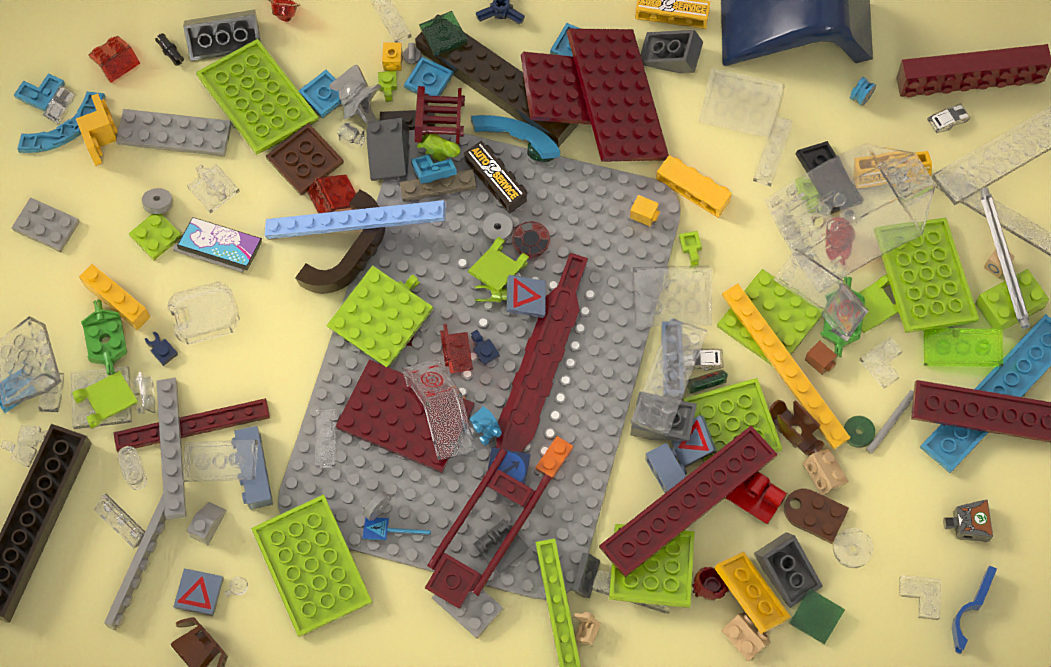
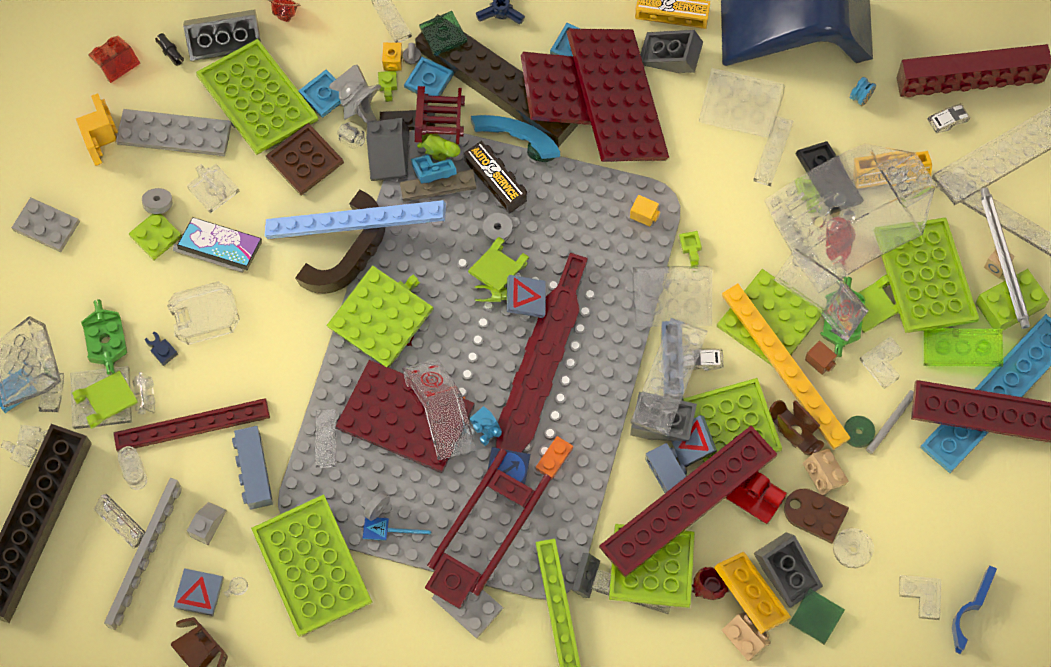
(39, 96): dark azure plate -> none
(59, 104): clear slope -> none
(62, 134): dark azure tile -> none
(114, 296): yellow brick -> none
(171, 449): light grey plate -> none
(220, 460): clear plate -> none
(331, 193): clear red bracket -> none
(456, 351): clear red bracket -> none
(484, 350): dark blue plate -> none
(492, 540): dark grey hinge -> none
(531, 239): tile -> none
(586, 629): tan bracket -> none
(694, 186): yellow brick -> none
(707, 381): clear green slope -> none
(971, 522): torso -> none

